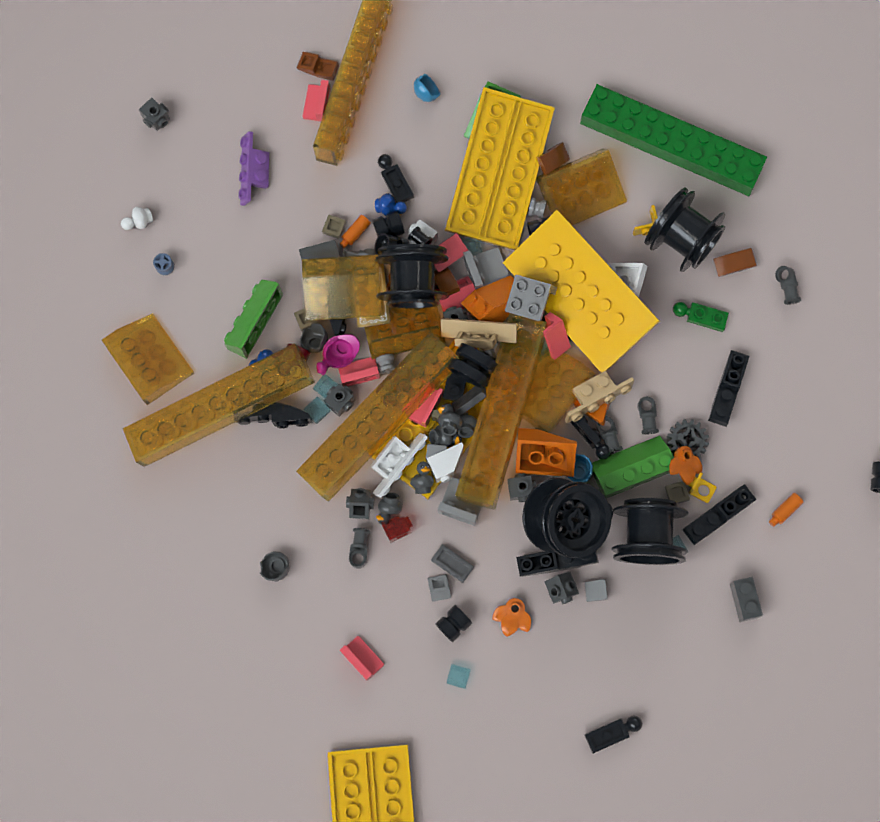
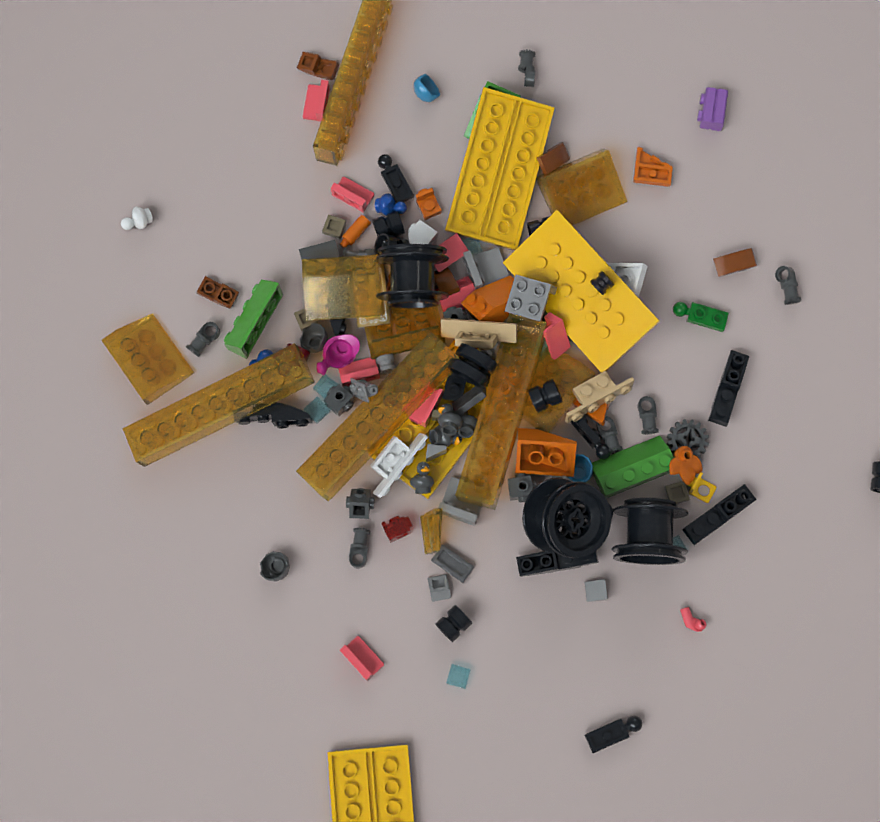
(154, 114): dark grey brick -> none
(160, 261): sand blue wheel -> none
(203, 339): none -> dark grey connector
(217, 292): none -> dark orange slope
(253, 168): medium lavender bracket -> none
(352, 194): none -> coral panel
(362, 389): none -> light grey hinge
(387, 506): dark grey animal -> none
(419, 237): black bush -> none
(427, 203): none -> orange bracket
(431, 530): none -> clear yellow wing
(444, 464): white slope -> none
(512, 620): orange plate -> none
(526, 66): none -> dark grey connector
(537, 207): light grey wheel -> none
(543, 396): none -> black wheel
(562, 588): dark grey brick -> none
(602, 282): none -> black wheel
(644, 229): yellow bracket -> none
(651, 170): none -> orange wing
(673, 140): green brick -> none
(685, 230): black wheel -> none
(691, 622): none -> coral arm
(713, 108): none -> medium lavender brick
(746, 599): dark grey brick -> none
(786, 509): orange cylinder -> none

